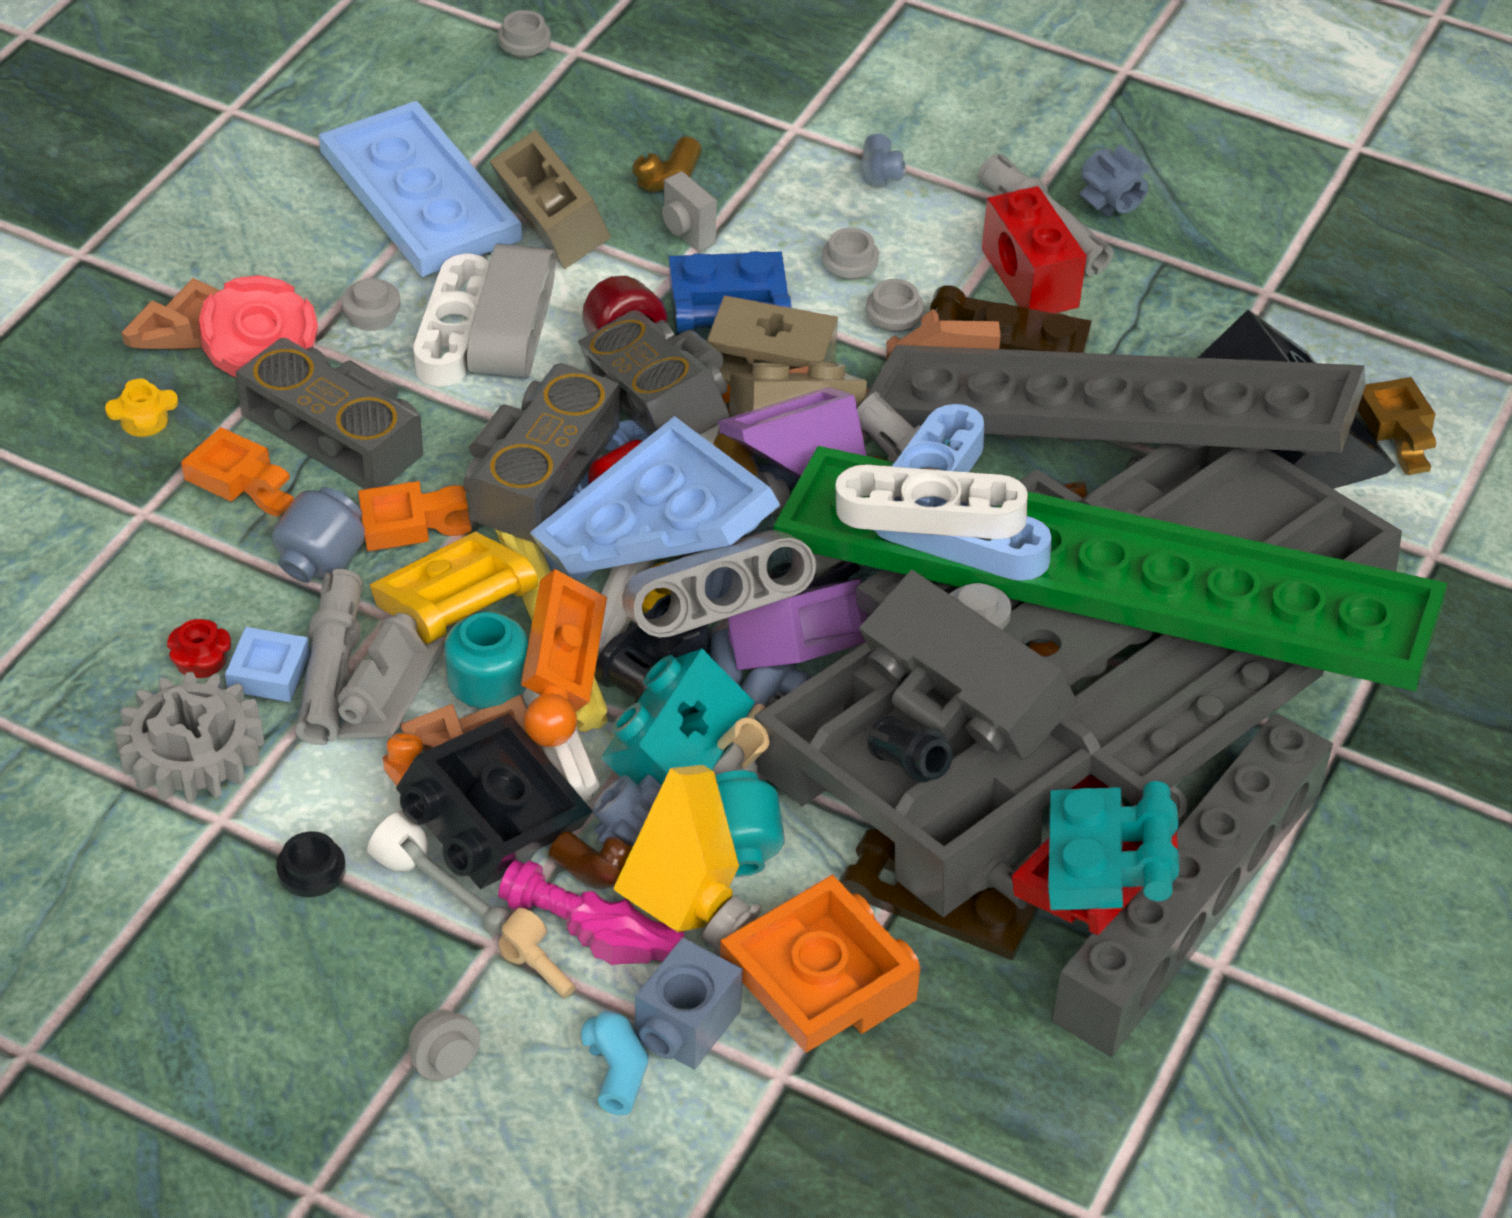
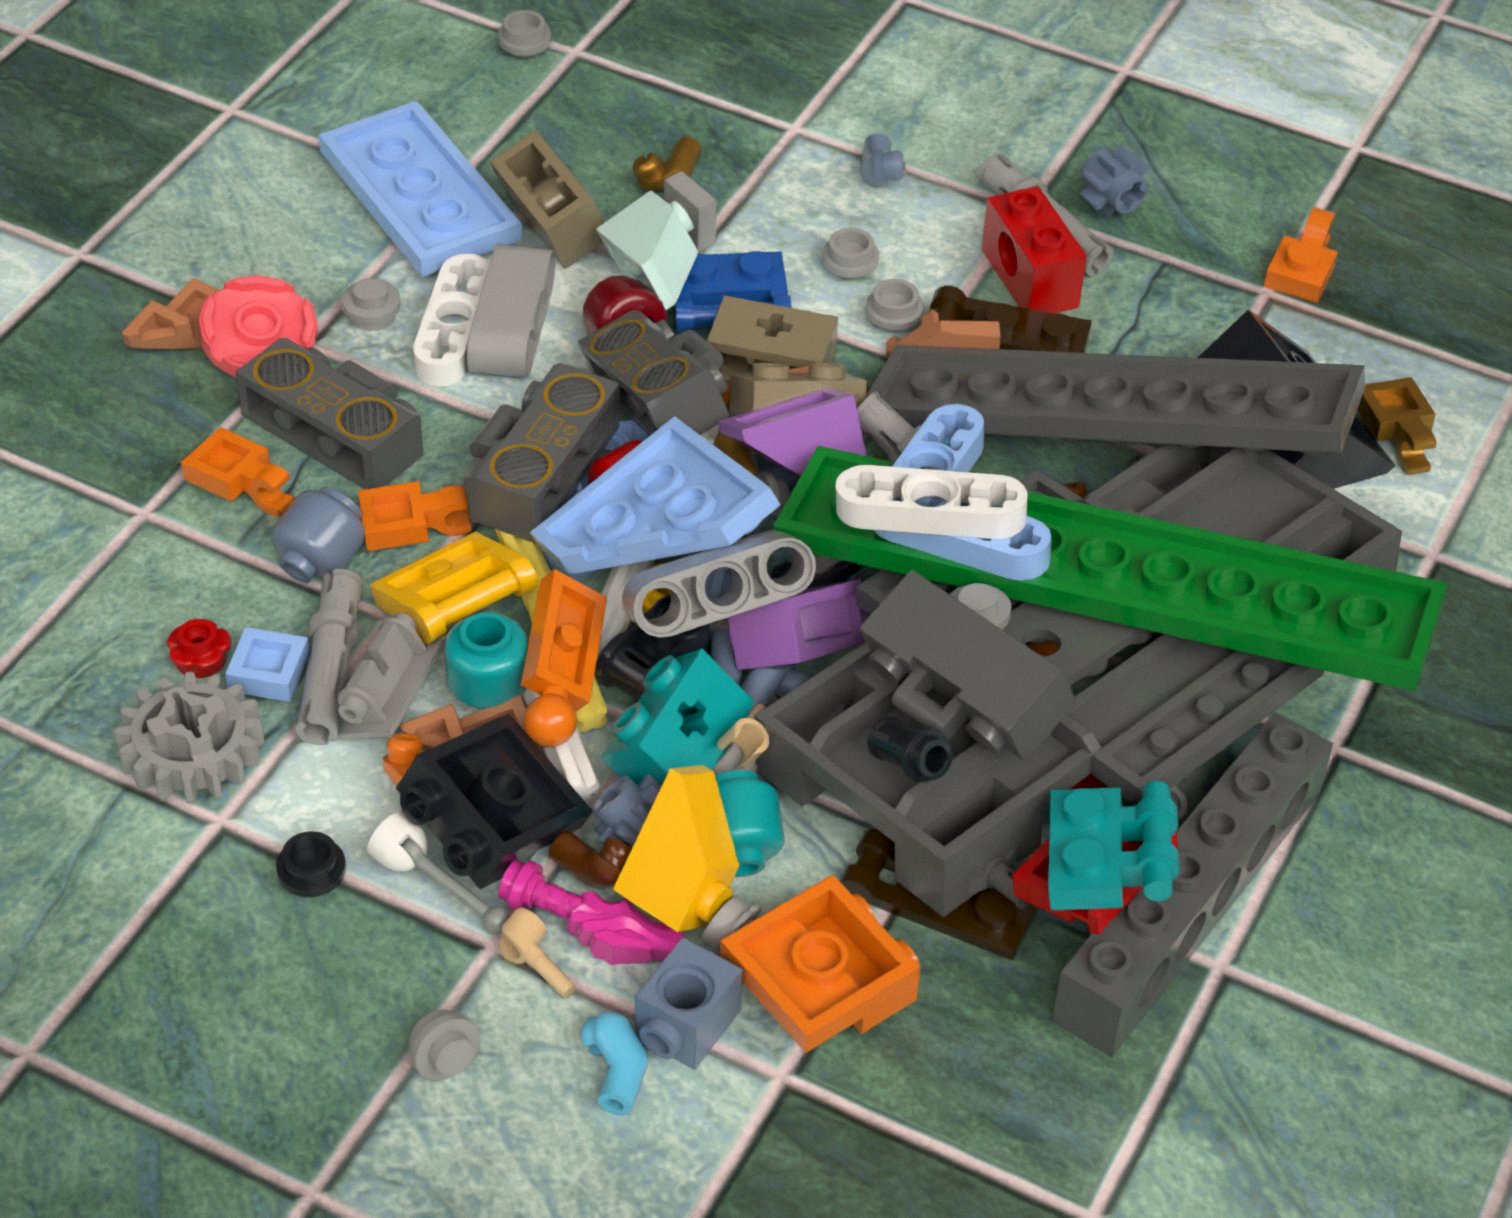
(142, 408): yellow plate -> none
(652, 245): none -> light aqua slope
(1306, 264): none -> orange plate

